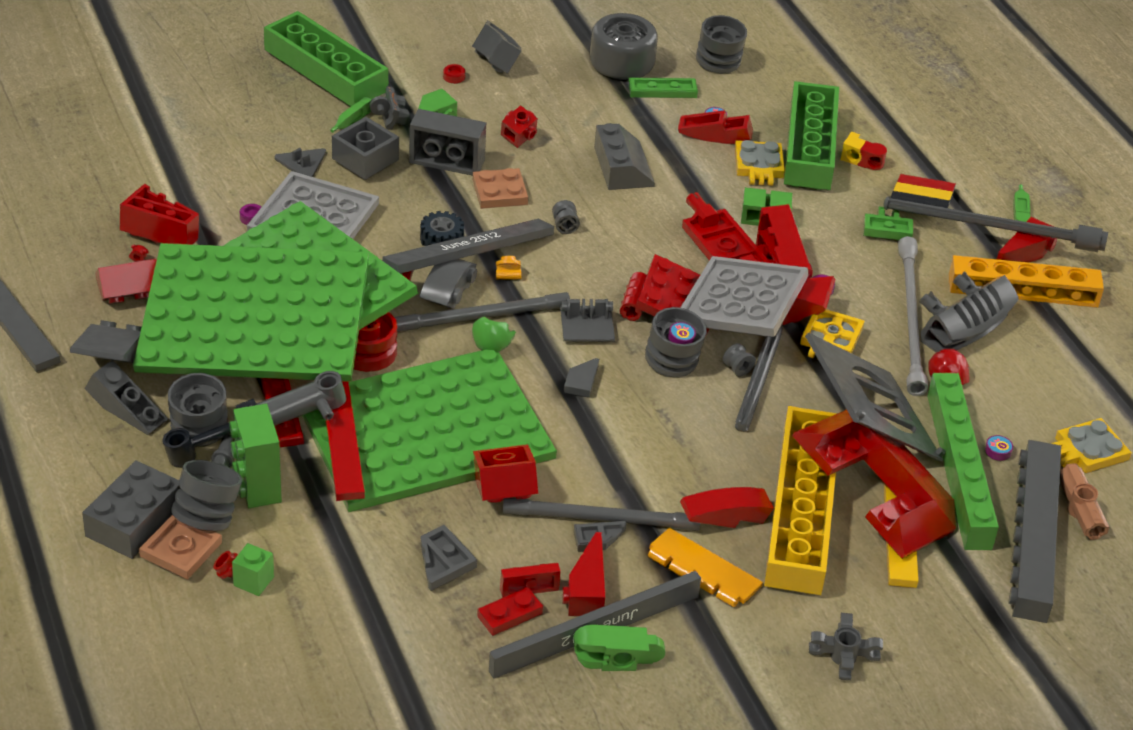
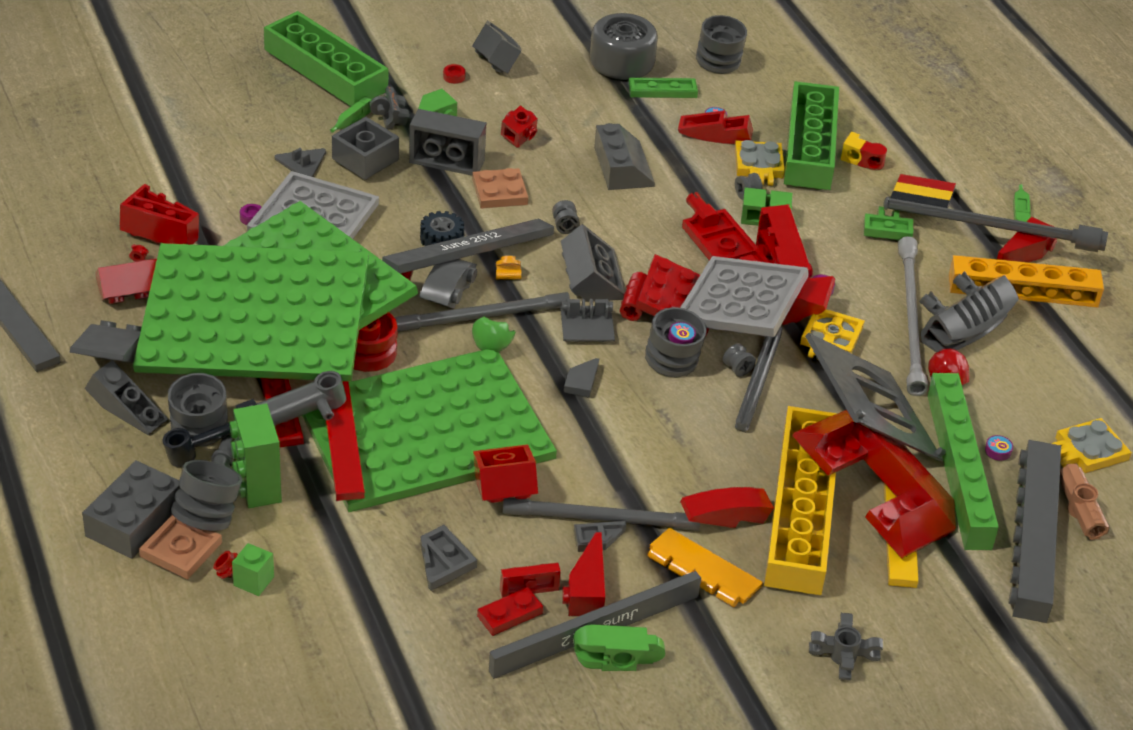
(592, 266): none -> dark grey slope
(752, 181): none -> dark grey wheel

